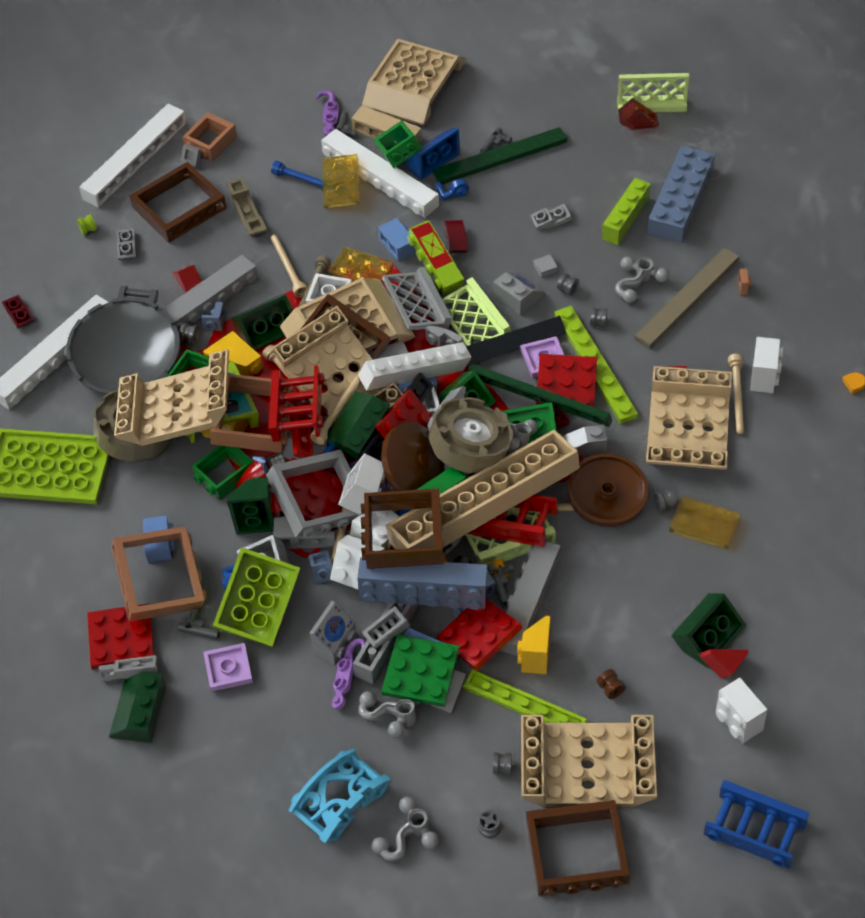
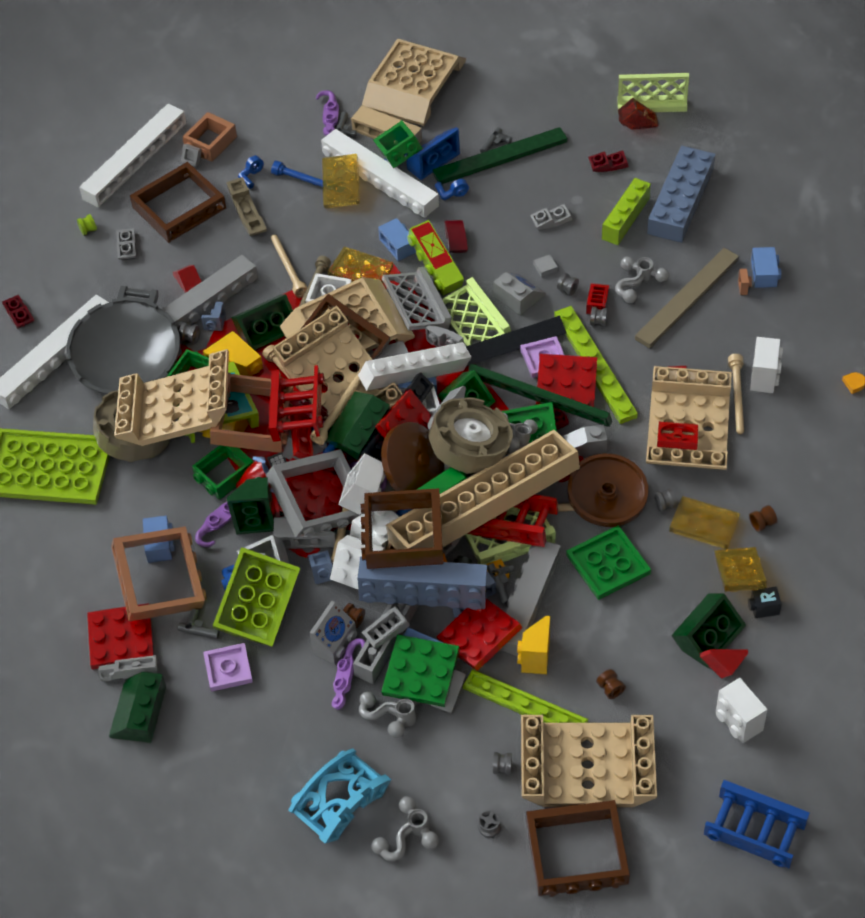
(213, 522): none -> medium lavender piece
(253, 165): none -> blue plate
(354, 613): none -> reddish brown wheel
(602, 302): none -> red slope
(608, 562): none -> green plate
(612, 162): none -> dark red slope
(668, 440): none -> red piece
(740, 569): none -> clear yellow plate
(763, 518): none -> reddish brown wheel
(765, 267): none -> medium blue brick
(765, 602): none -> black brick

